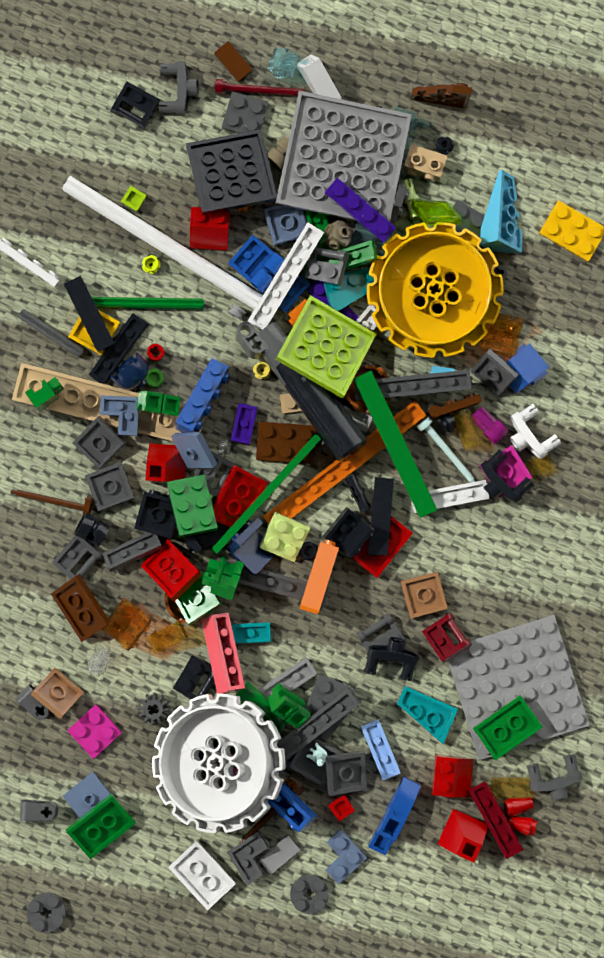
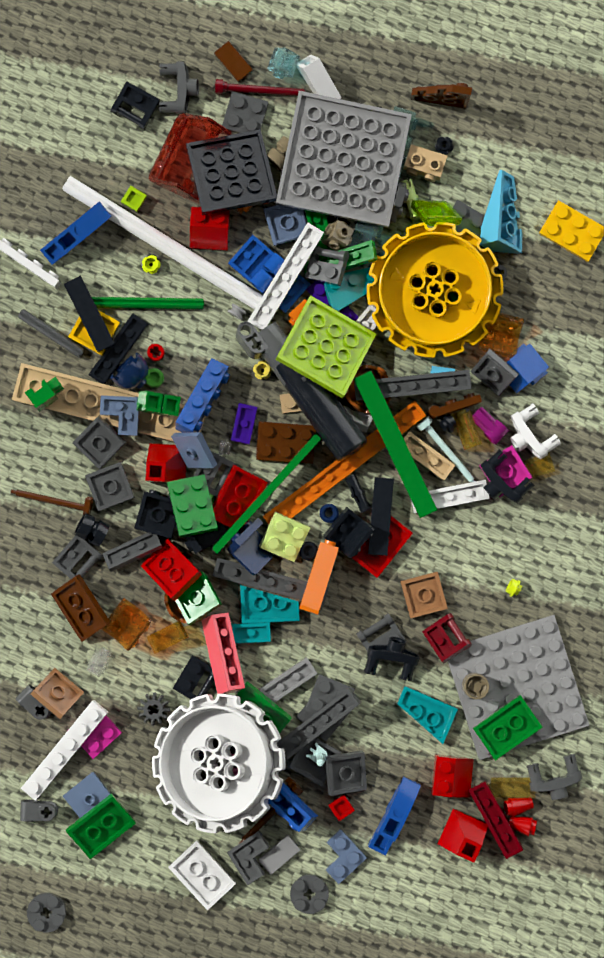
(64, 750): none -> white plate
(75, 233): none -> blue slope
(172, 165): none -> clear red windscreen
(226, 577): green hips -> none
(266, 607): none -> teal wing
(288, 706): green hips -> none
(324, 508): none -> dark blue plate
(360, 210): dark purple plate -> none
(380, 749): light blue plate -> none
(428, 456): none -> tan plate
(475, 686): none -> dark tan wheel
(513, 587): none -> neon yellow plate

